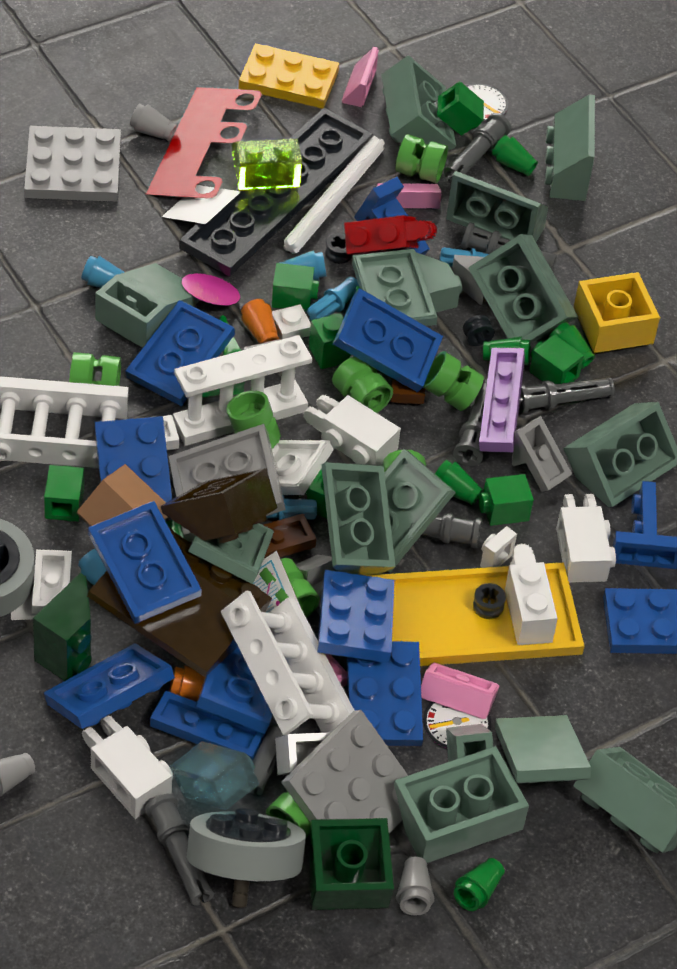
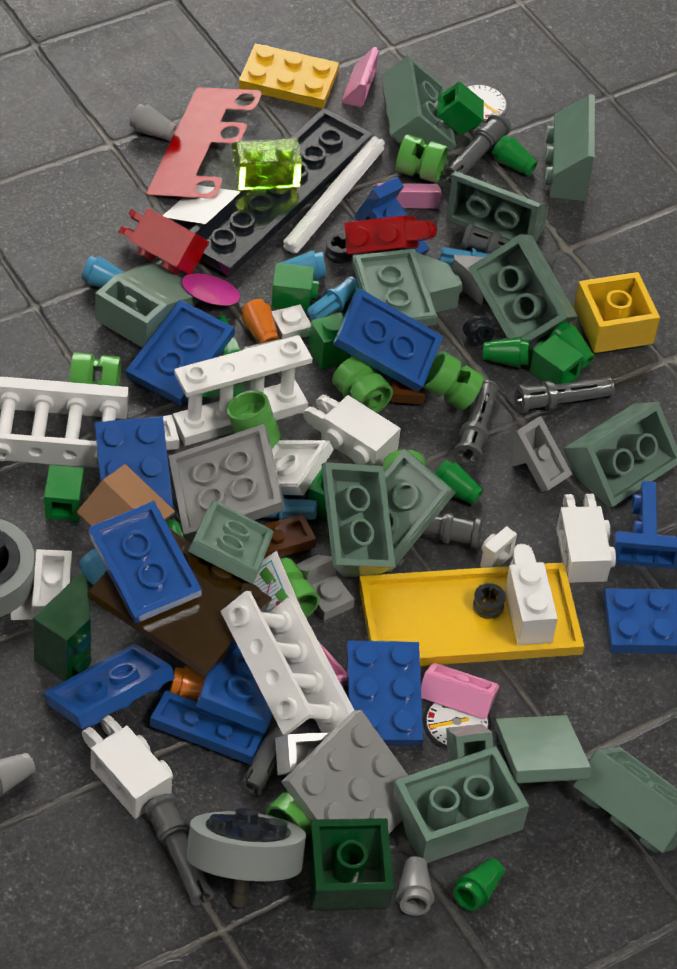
(73, 163): light grey plate -> none
(165, 239): none -> hinge
(214, 775): clear light blue brick -> none
(224, 506): dark brown slope -> none
(356, 616): blue plate -> none
(502, 400): plate -> none
(506, 499): green brick -> none

